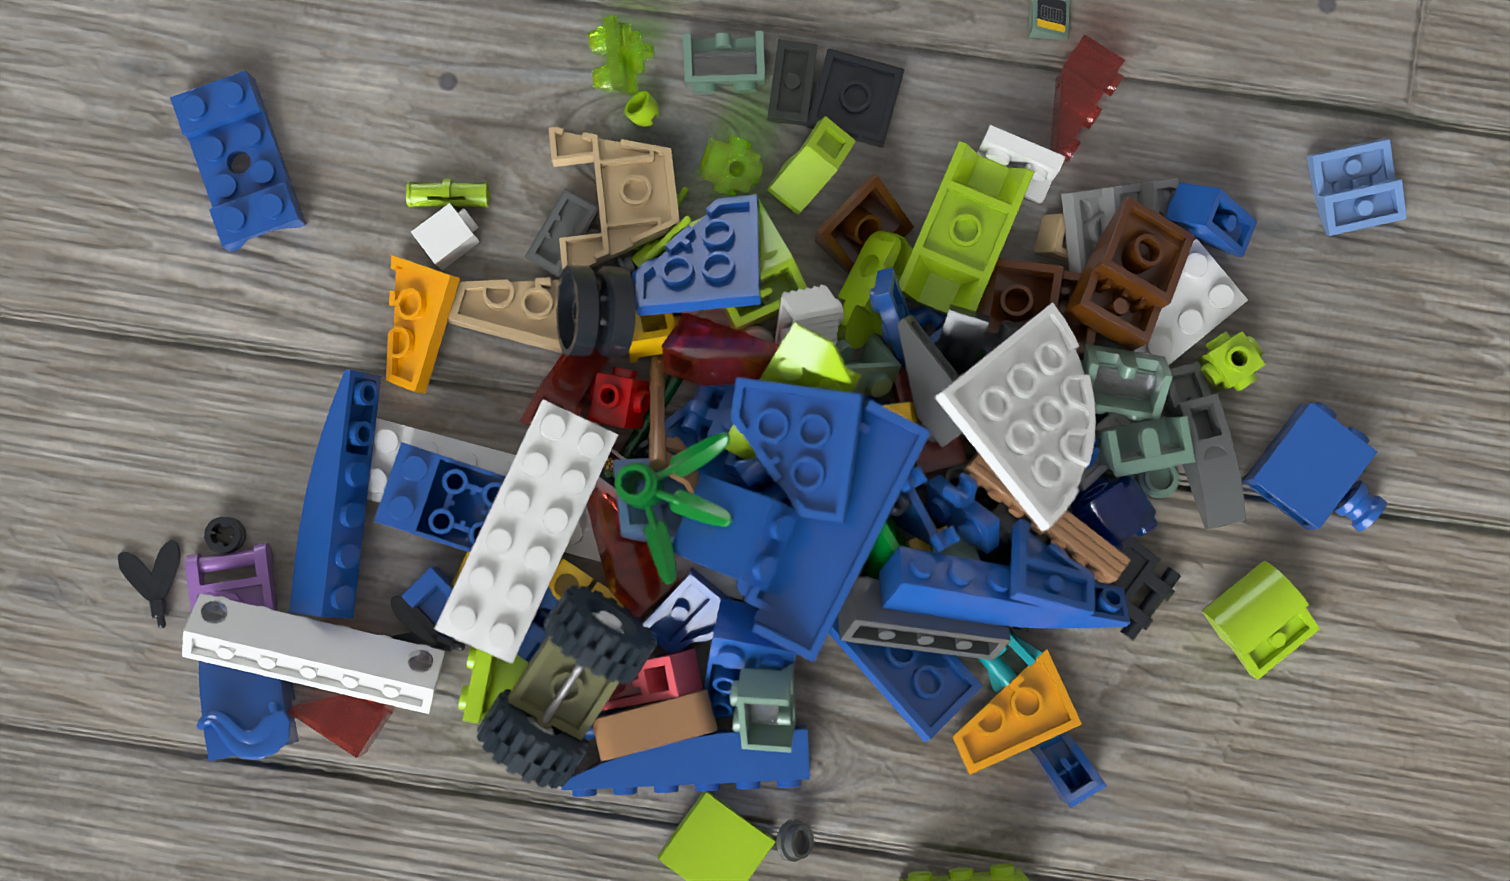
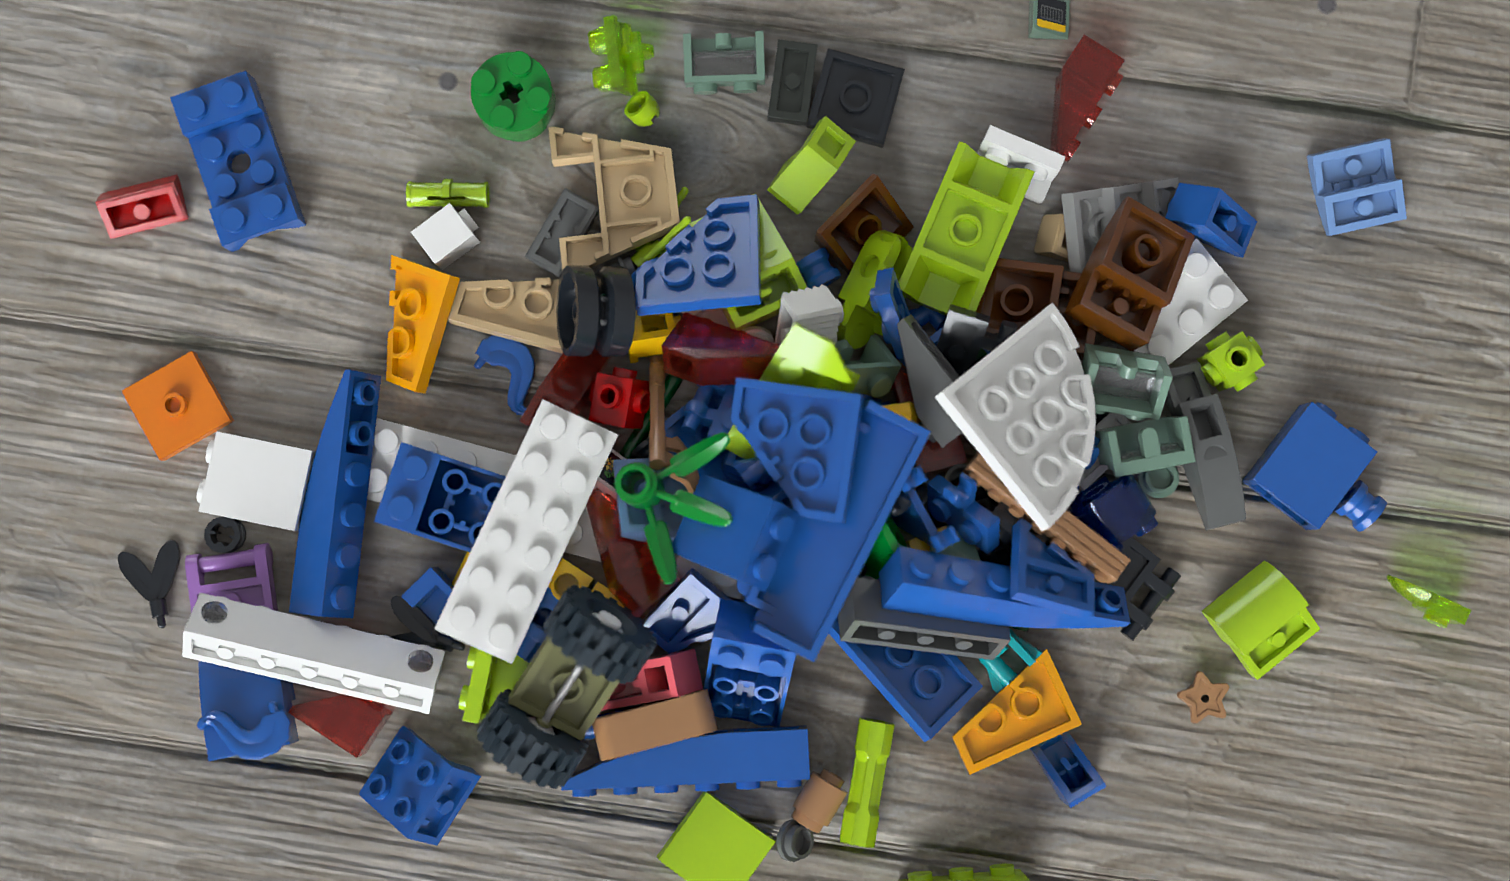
(142, 206): none -> red slope
(177, 406): none -> orange plate
(255, 481): none -> white brick
(418, 788): none -> blue bracket
(508, 74): none -> green brick
(517, 359): none -> blue piece
(719, 156): clear neon green brick -> none
(765, 708): sand green window -> none
(817, 269): none -> blue wheel
(819, 800): none -> medium nougat brick
(862, 808): none -> lime axle
(1193, 695): none -> medium nougat plate
(1437, 609): none -> clear neon green plate

